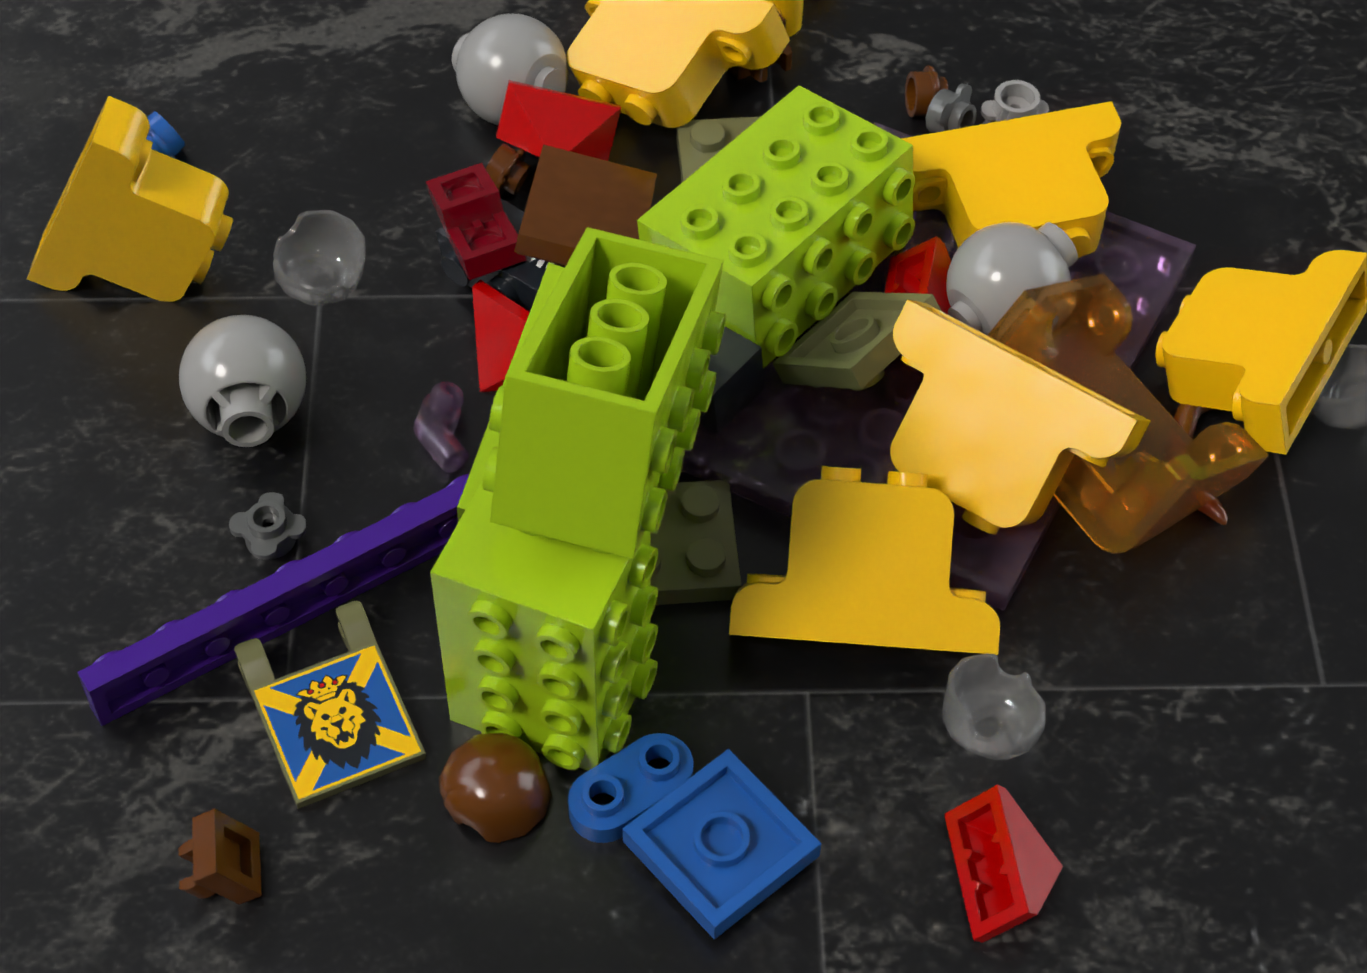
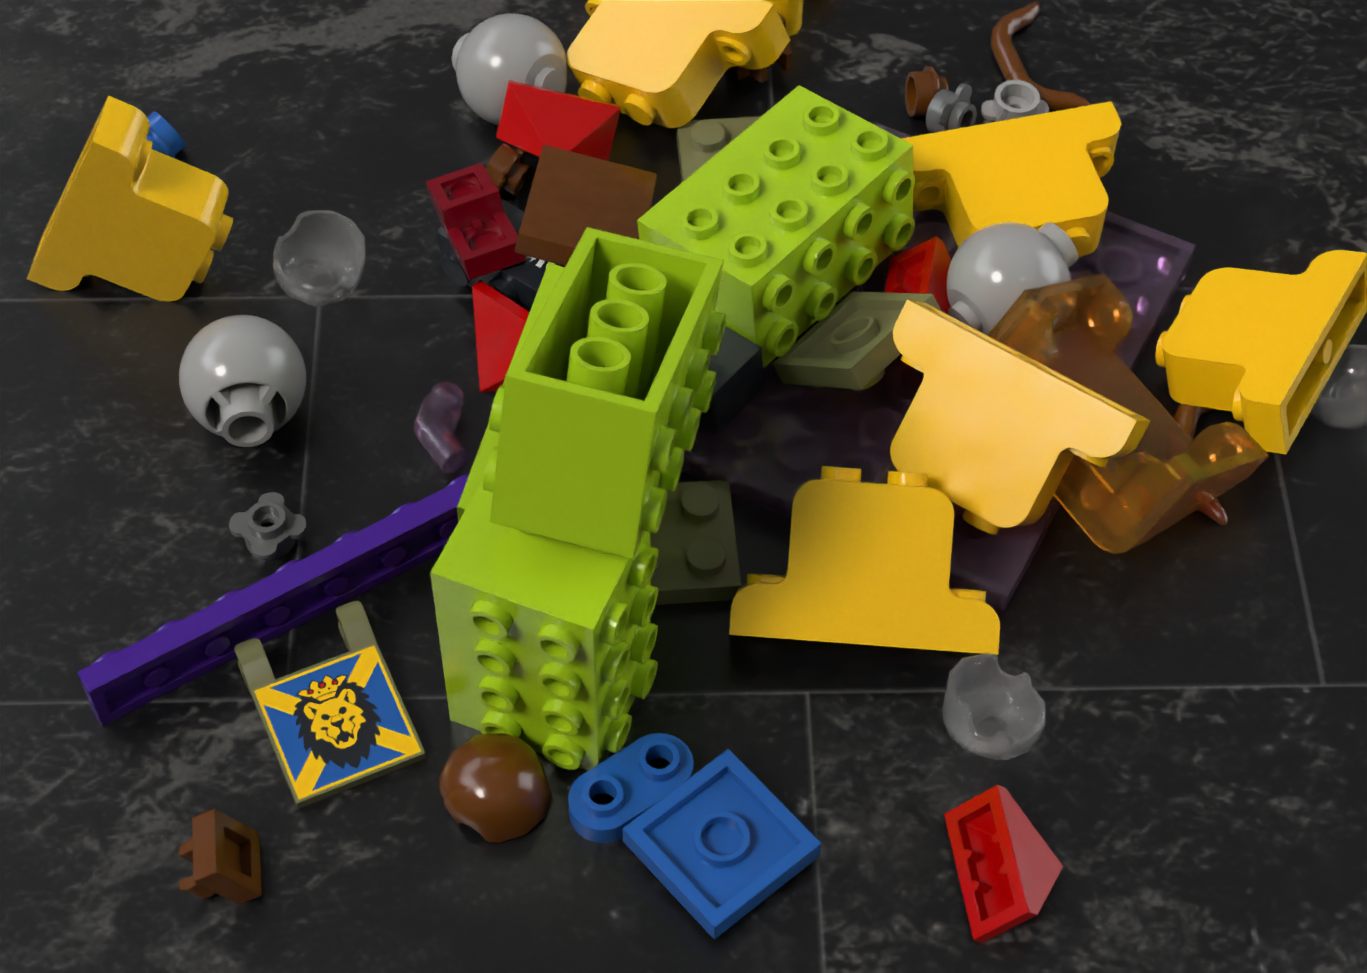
(1012, 65): none -> reddish brown animal

